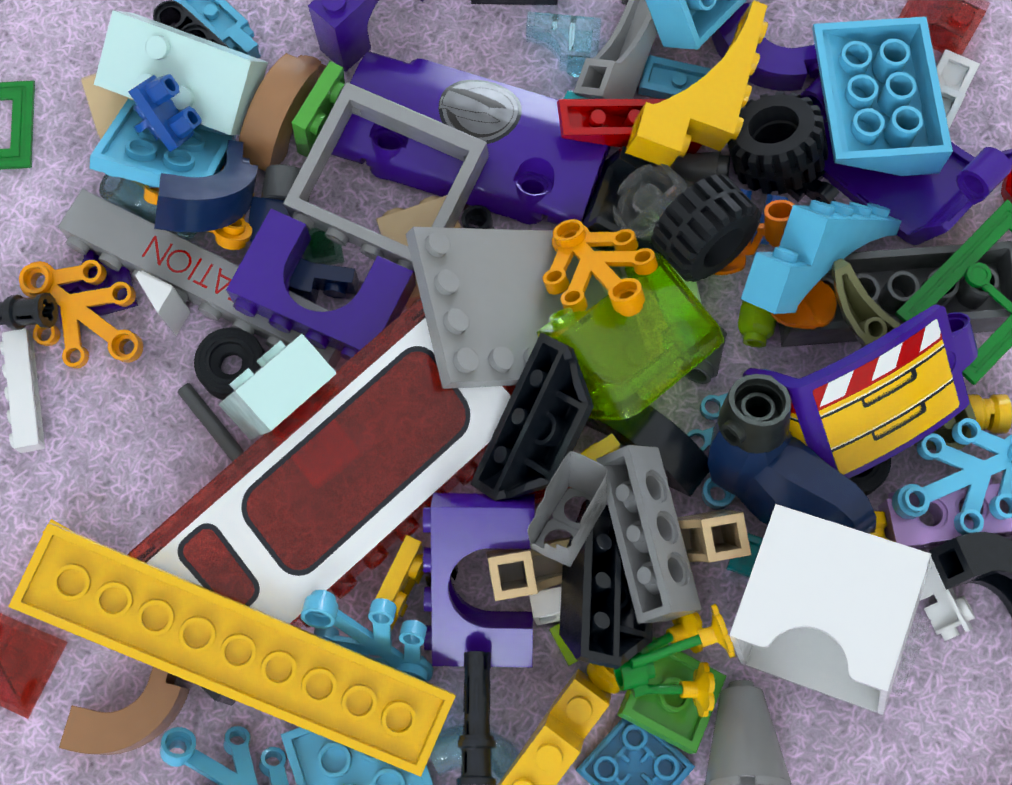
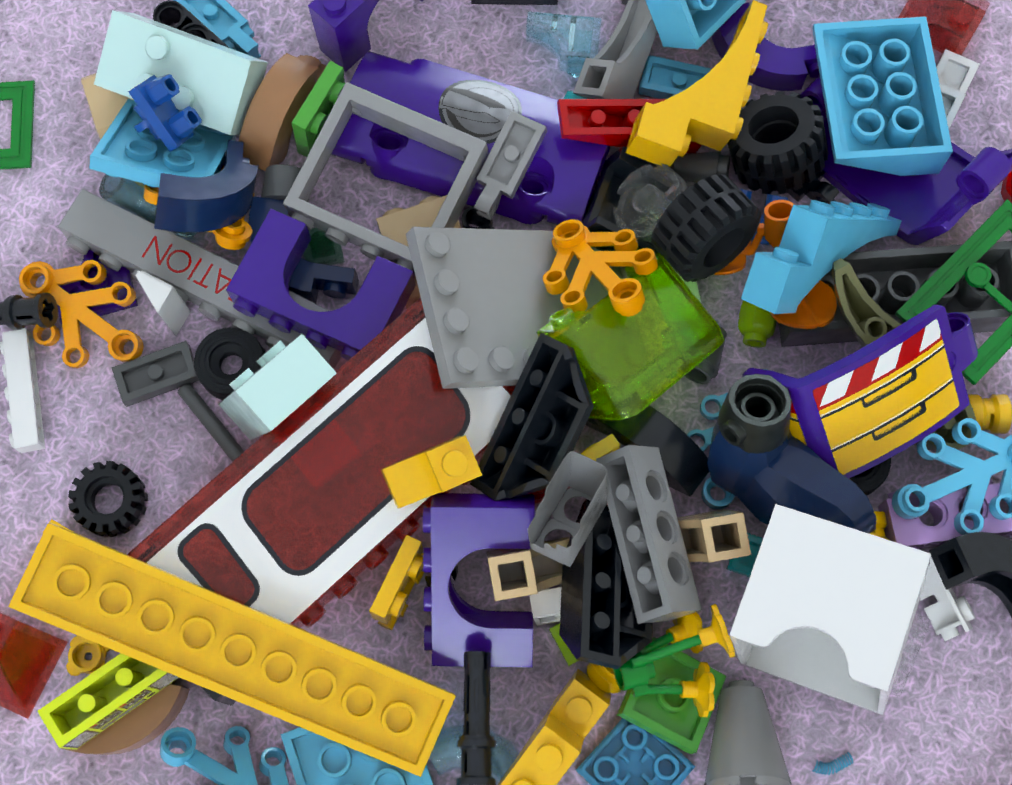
(76, 656): none -> yellow plate
(89, 486): none -> black tyre
(101, 700): none -> neon yellow brick
(155, 373): none -> dark grey plate
(322, 612): medium azure plant -> none
(431, 471): none -> yellow arch
(508, 161): none -> light grey plate
(828, 764): none -> medium azure leg

